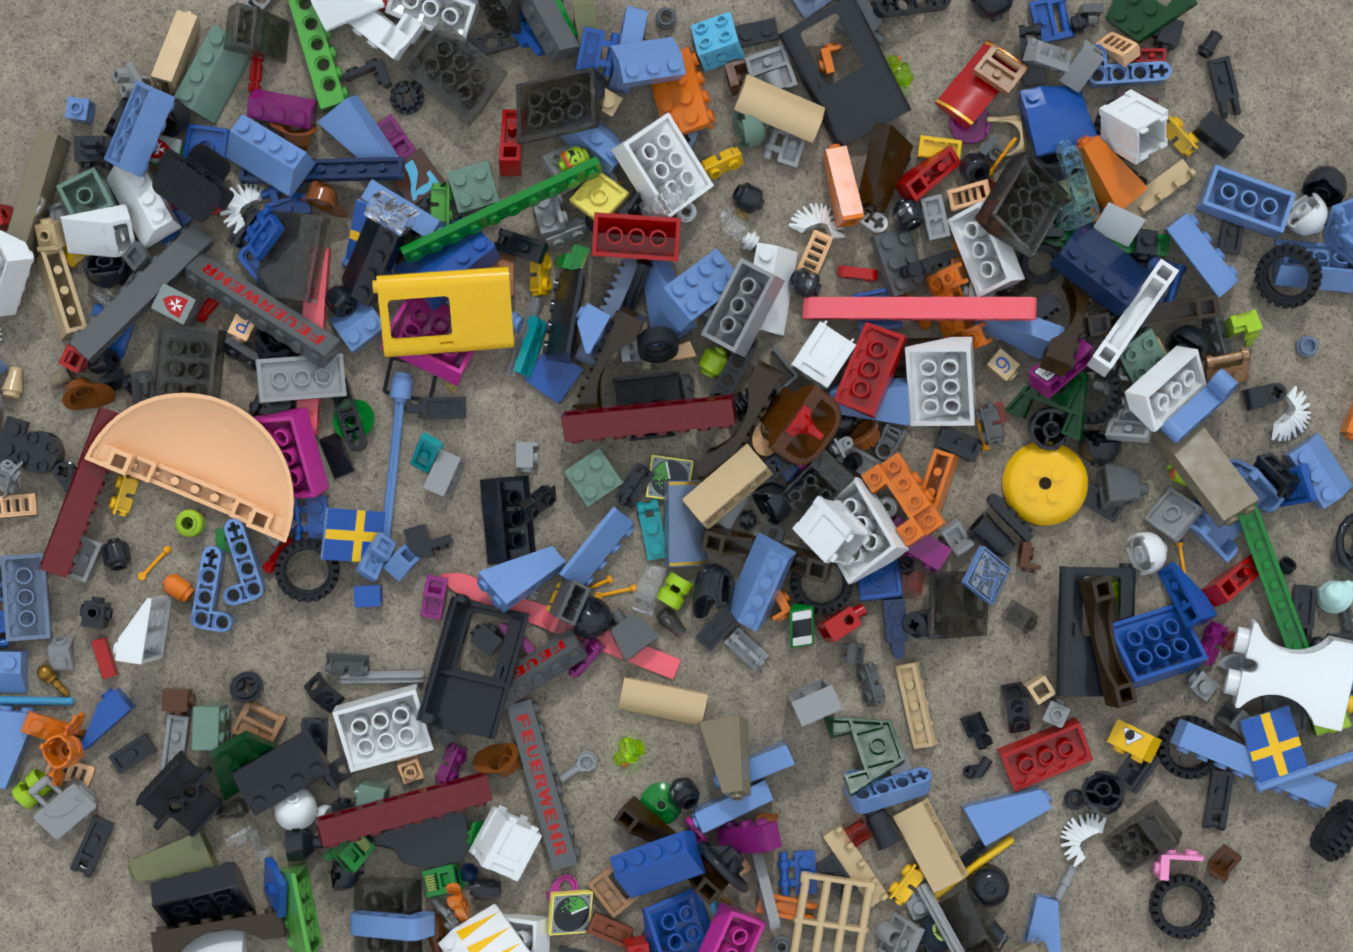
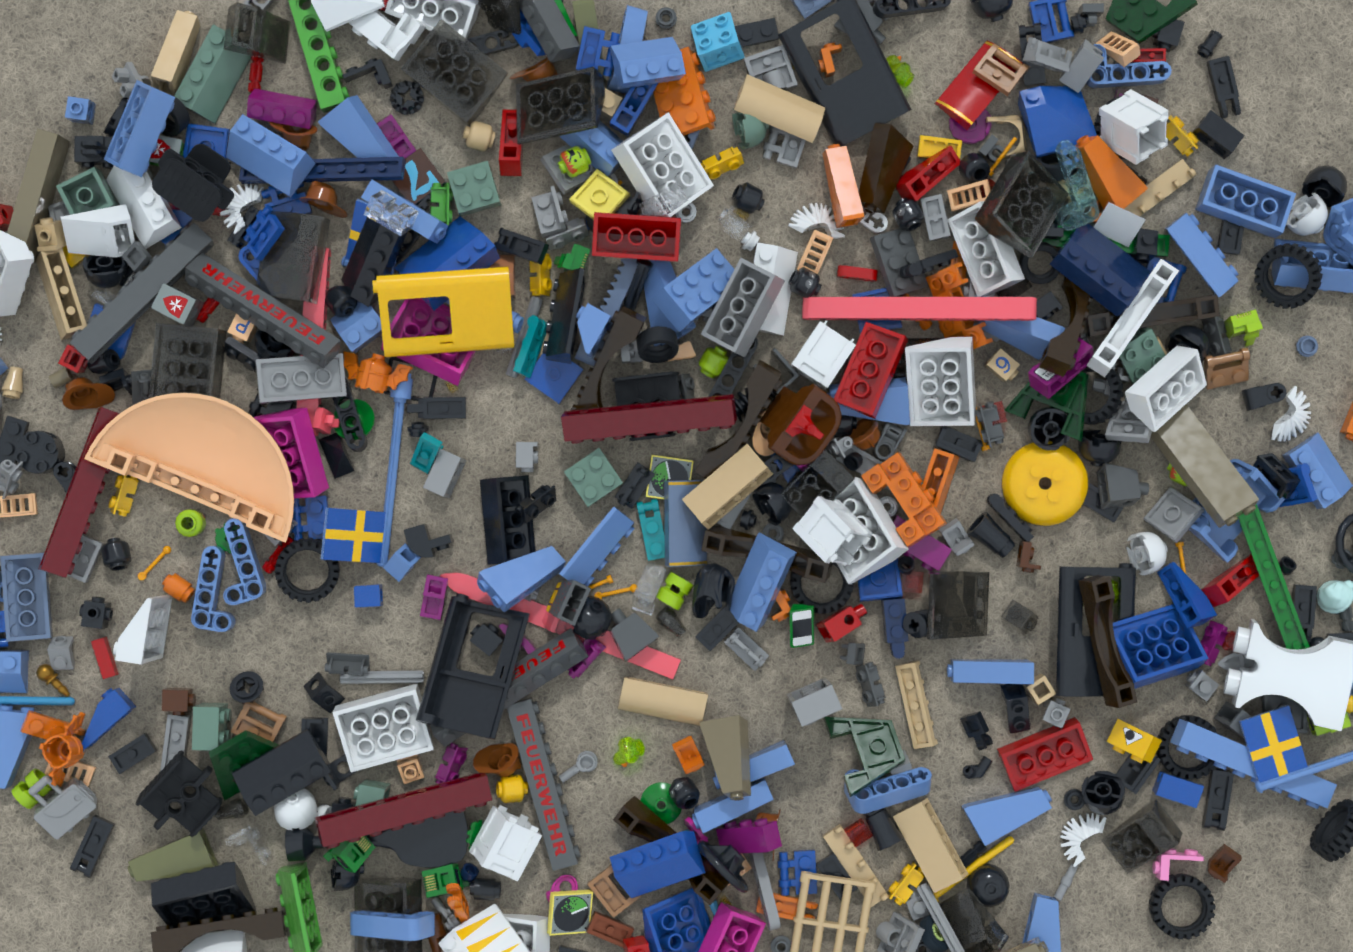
(275, 887): blue plate -> none
(324, 421): none -> coral tile
(375, 372): none -> orange helmet
(375, 556): medium blue slope -> none
(417, 429): none -> black plate
(479, 136): none -> tan head
(498, 211): green plate -> none
(511, 789): none -> yellow head
(540, 70): none -> dark orange piece
(632, 108): none -> blue slope
(688, 755): none -> orange bracket
(732, 71): reddish brown bracket -> none
(986, 575): tile -> none
(991, 671): none -> medium blue slope
(1177, 789): none -> blue hinge
(1200, 406): medium blue beam -> none

